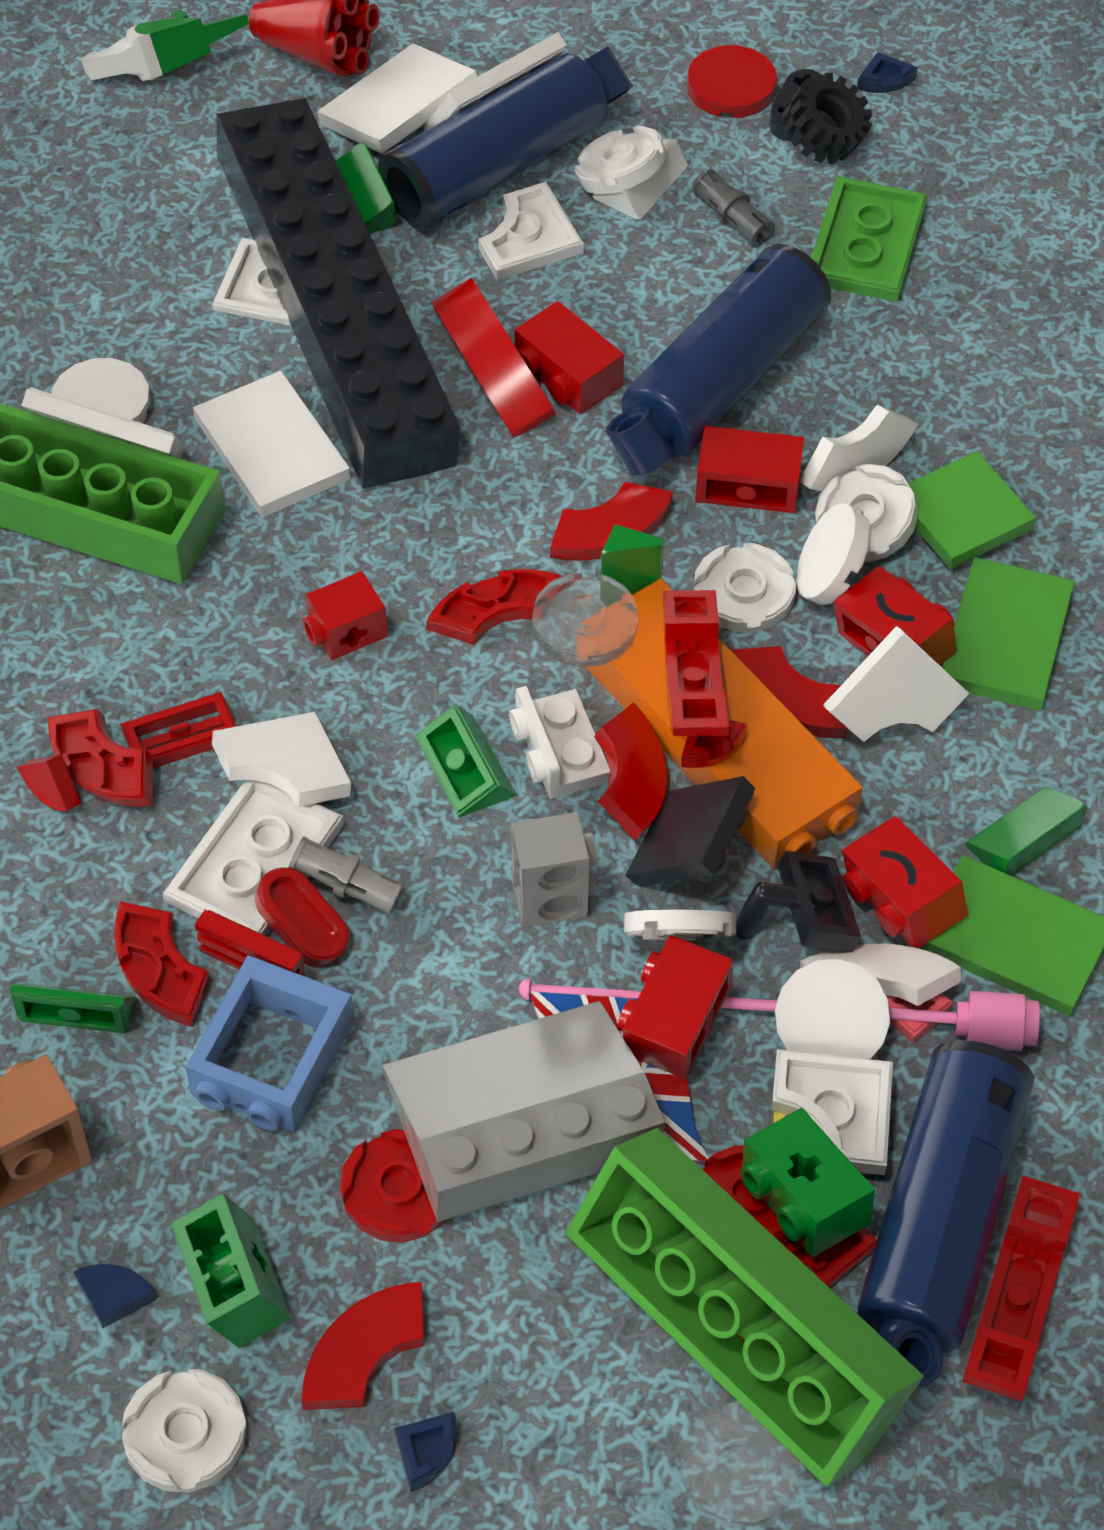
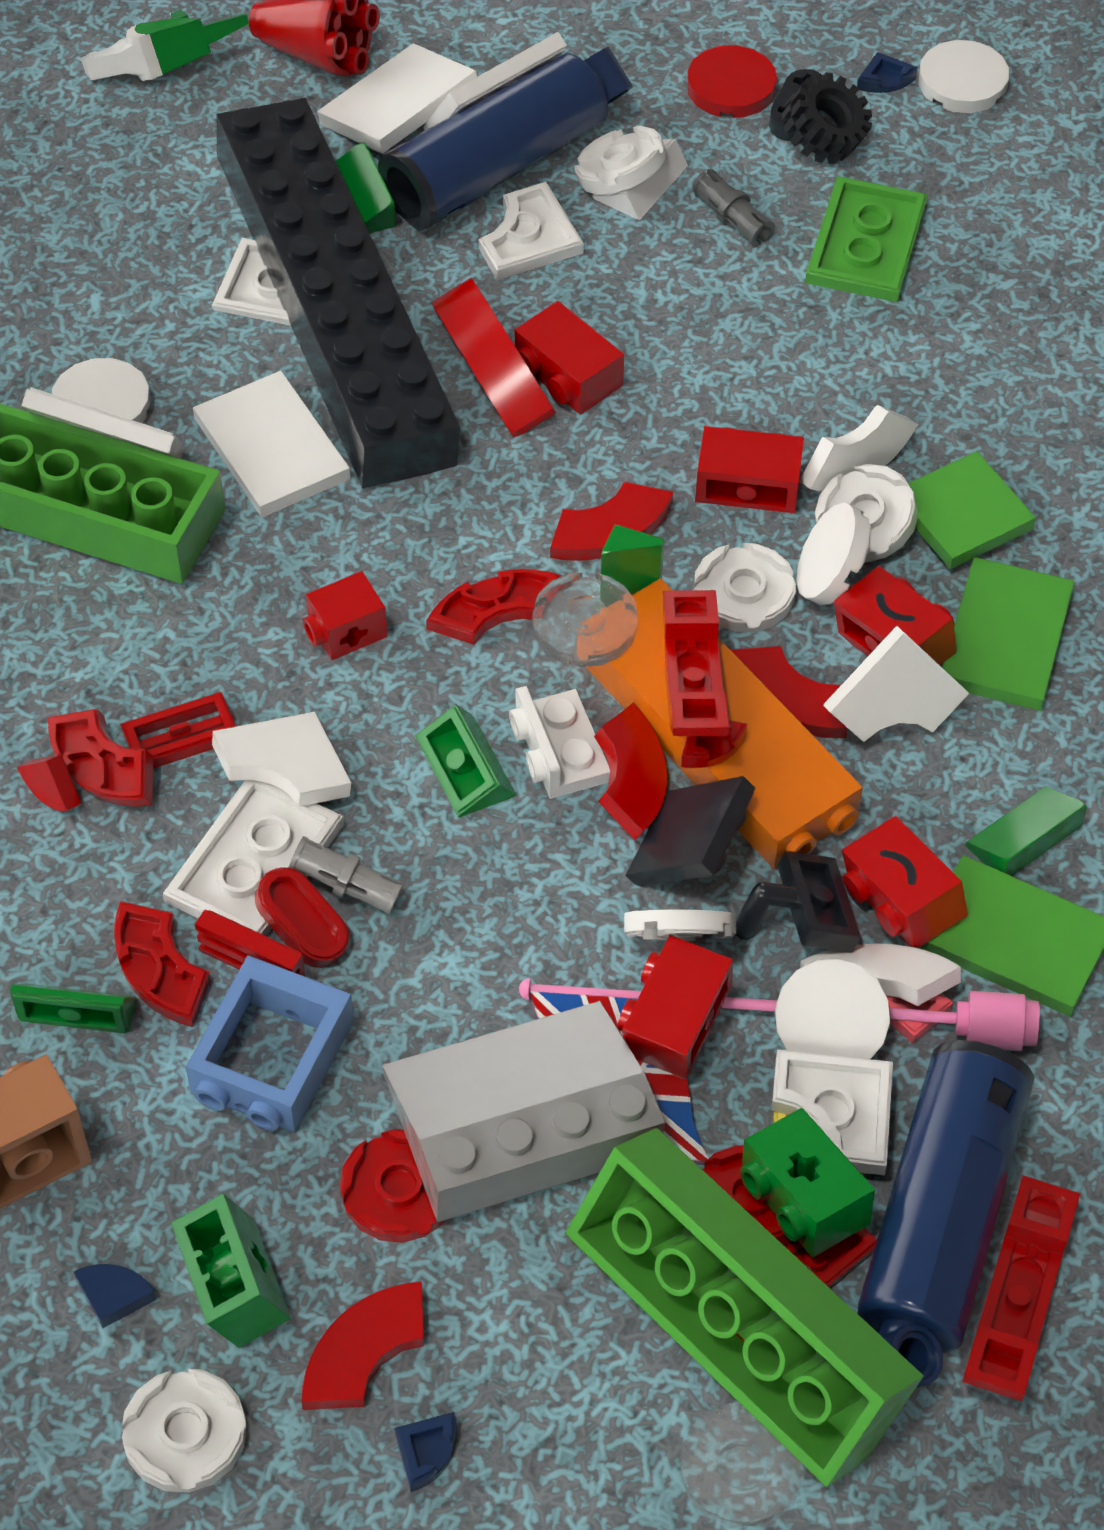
(552, 869): light grey brick -> none
(719, 358): dark blue piece -> none
(963, 76): none -> white tile

